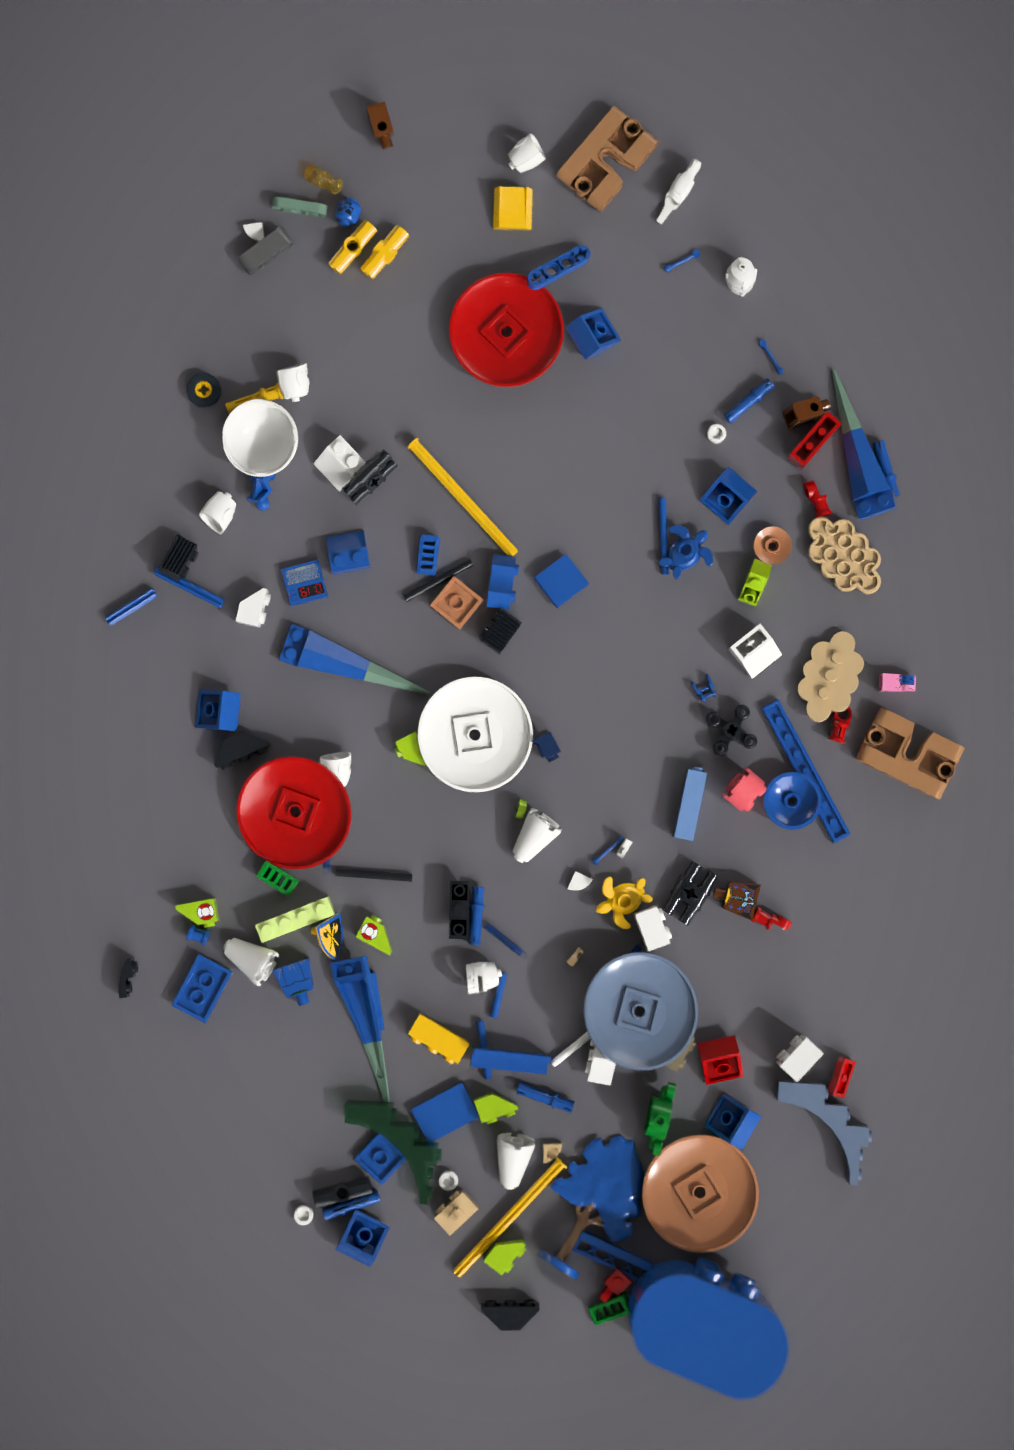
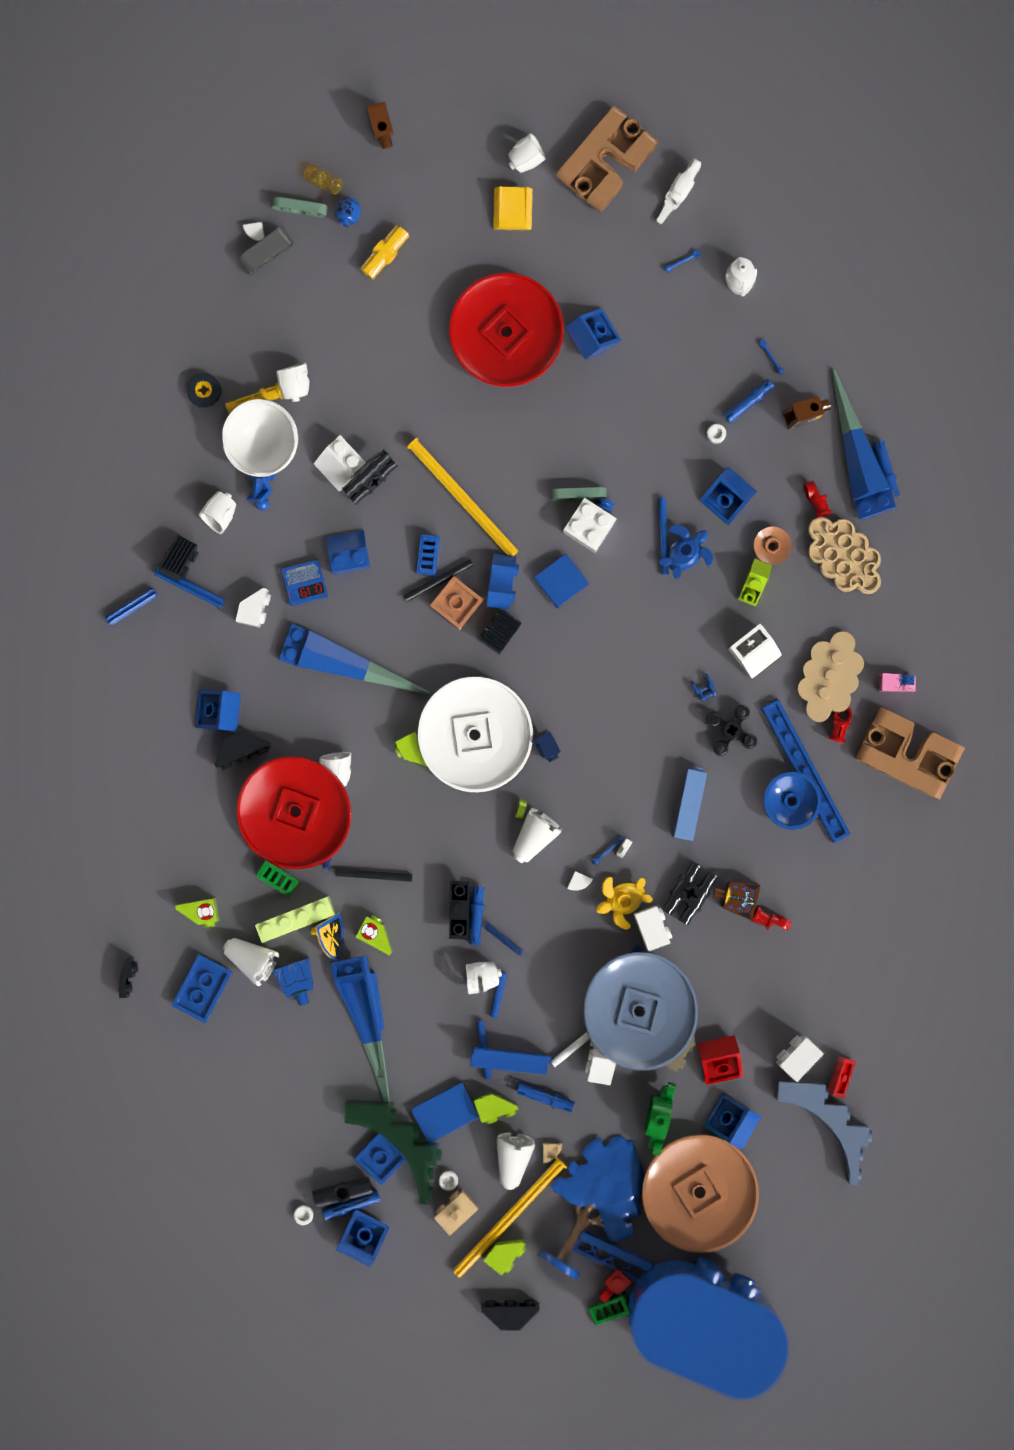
(198, 934): blue bush -> none
(360, 237): yellow piece -> none
(438, 1039): yellow brick -> none
(558, 267): blue beam -> none
(575, 956): tan tile -> none
(578, 493): none -> sand green beam
(589, 525): none -> white brick
(605, 504): none -> blue bush
(744, 789): coral brick -> none
(814, 440): red brick -> none

